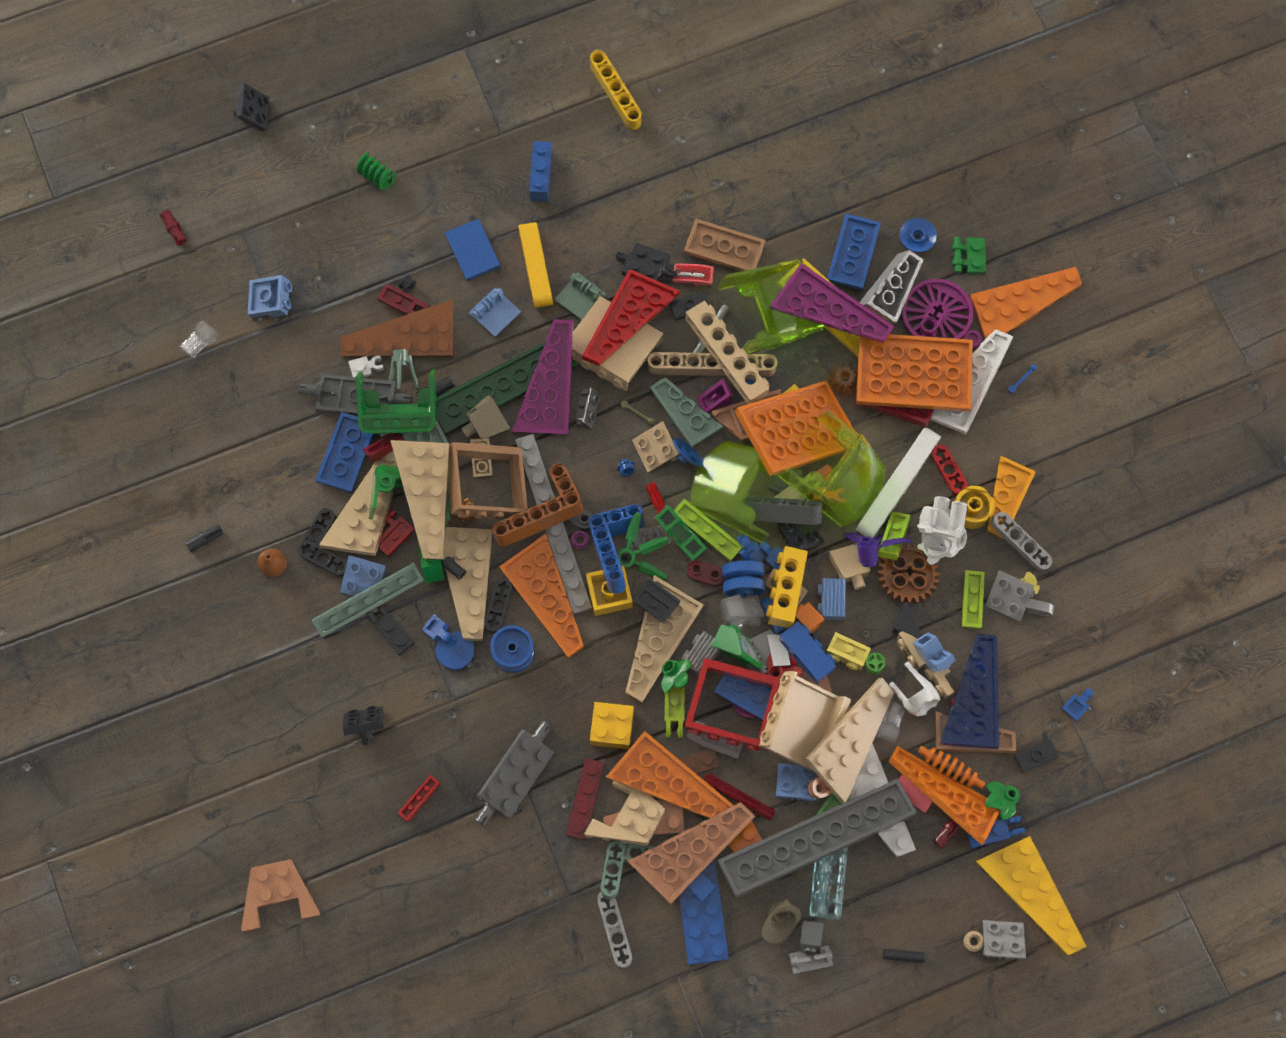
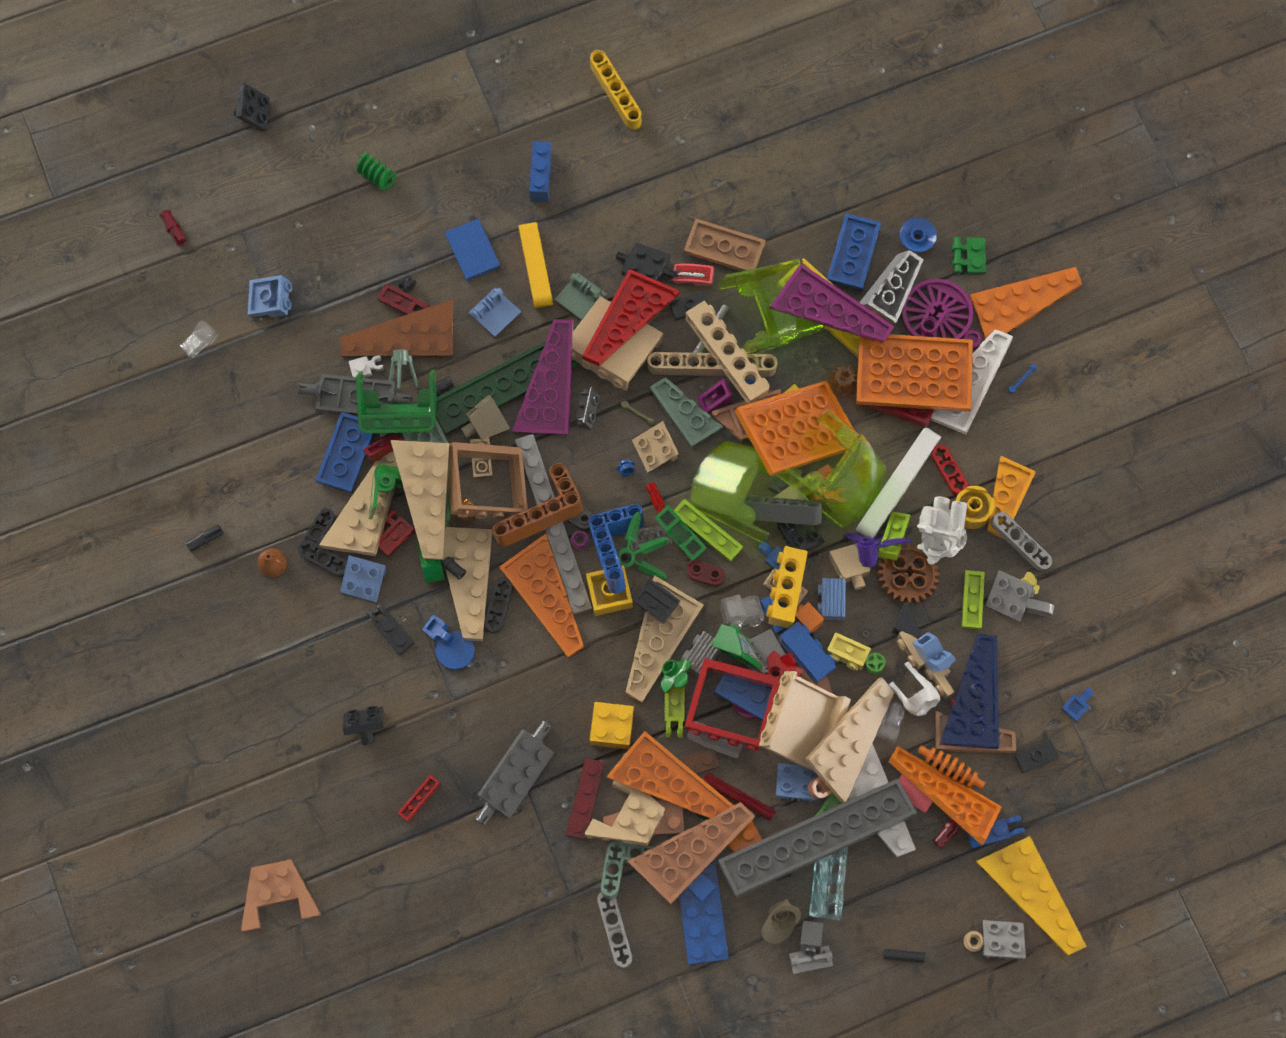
(367, 600): sand green plate -> none
(515, 660): blue wheel -> none
(687, 454): blue dish -> none
(743, 579): blue wheel -> none
(750, 550): blue plate -> none
(778, 651): white sticker -> none
(1001, 800): green plate -> none

